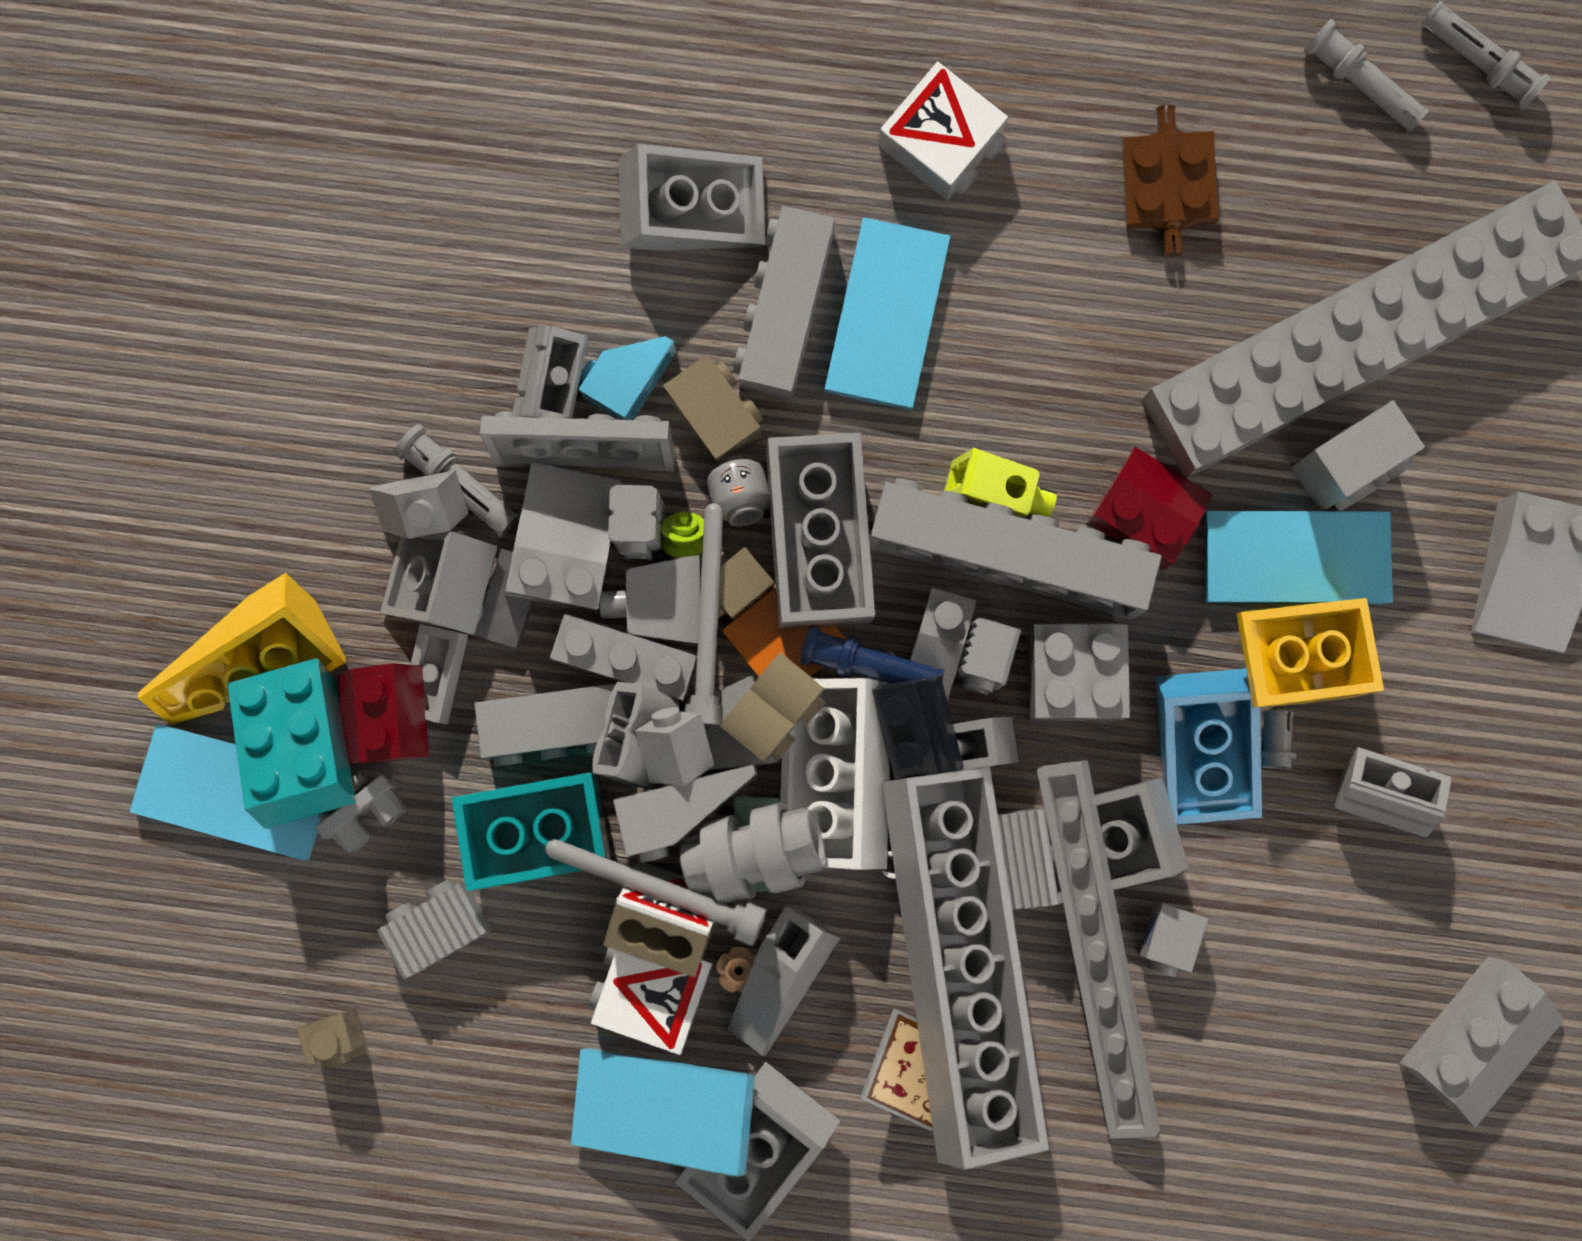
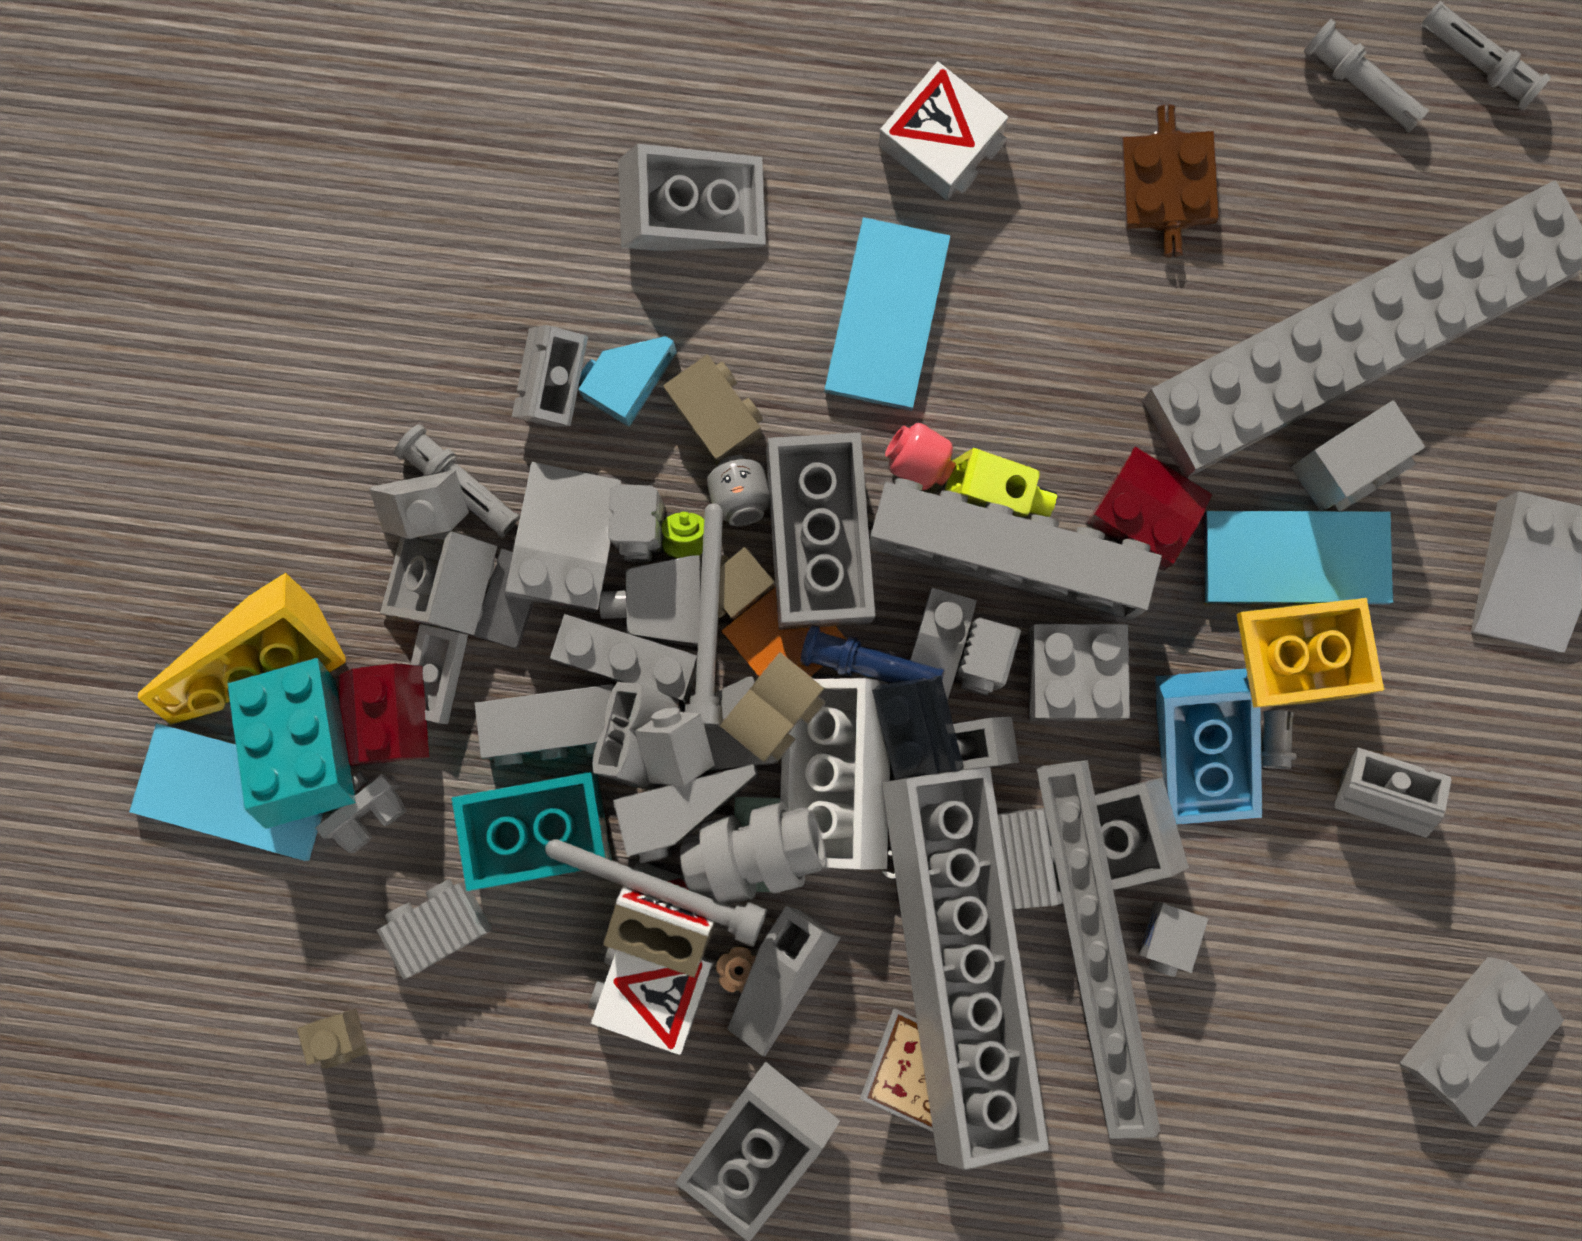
(579, 443): light grey plate -> none
(663, 1111): medium azure tile -> none
(786, 302): light grey brick -> none
(920, 456): none -> coral head

